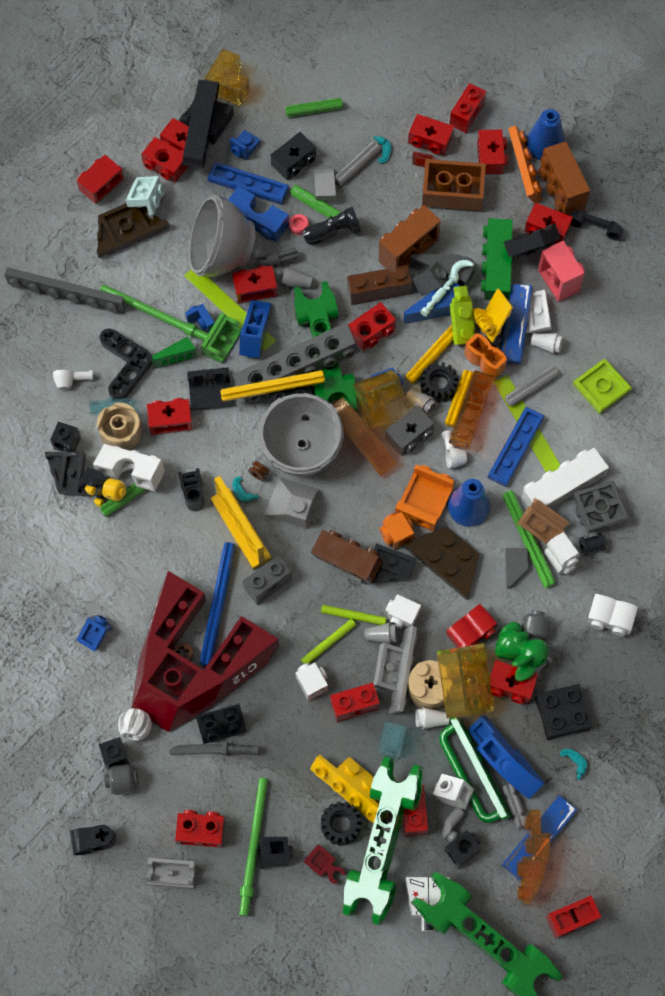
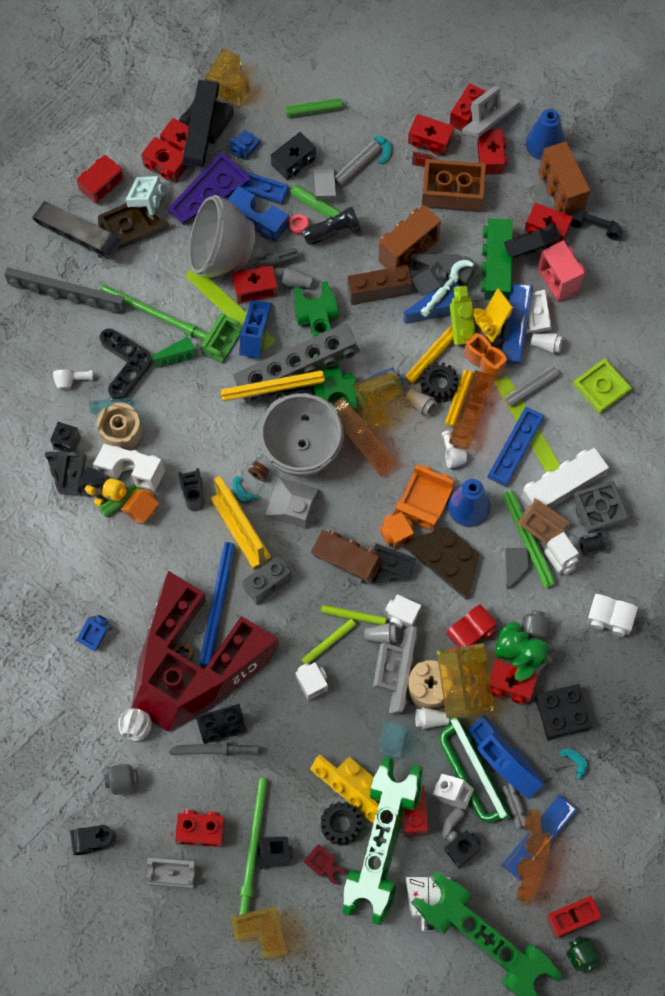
(76, 230): none -> black beam
(113, 752): black brick -> none
(140, 506): none -> orange brick
(178, 421): red brick -> none
(201, 315): blue bracket -> none
(206, 388): black hinge -> none
(218, 179): none -> dark purple wing
(261, 925): none -> clear yellow brick
(354, 702): red brick -> none
(368, 323): red brick -> none
(414, 420): dark grey brick -> none
(488, 111): none -> light grey bracket
(527, 169): orange plate -> none
(583, 954): none -> dark green head

